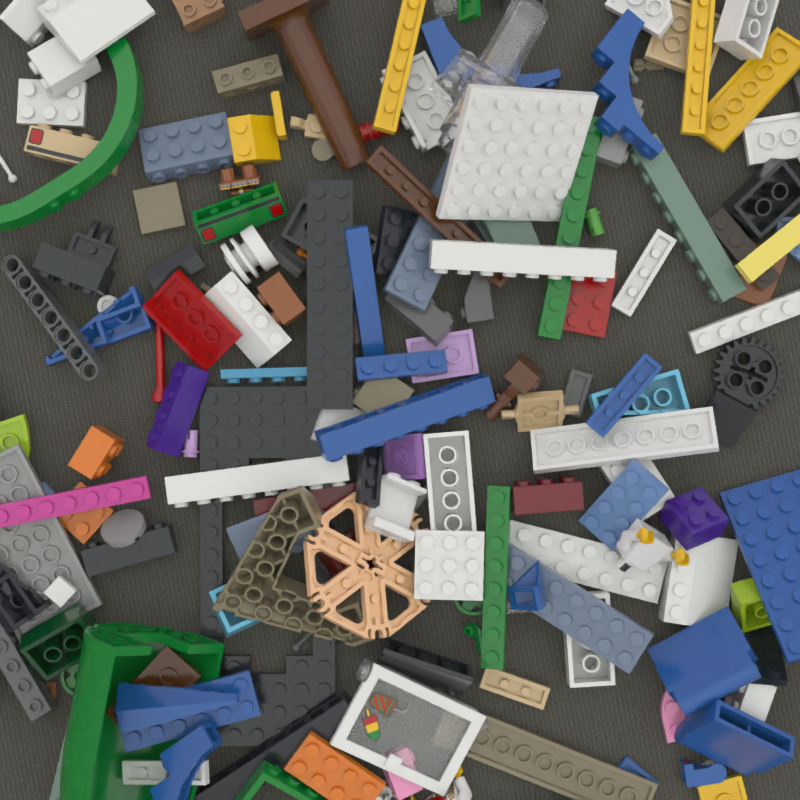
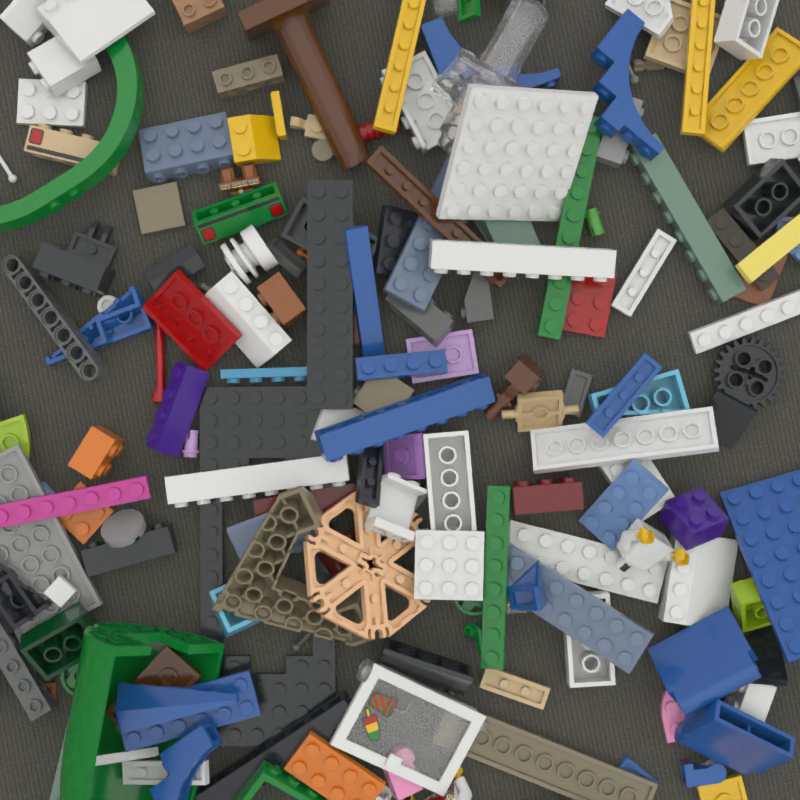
(126, 756): none -> white tile

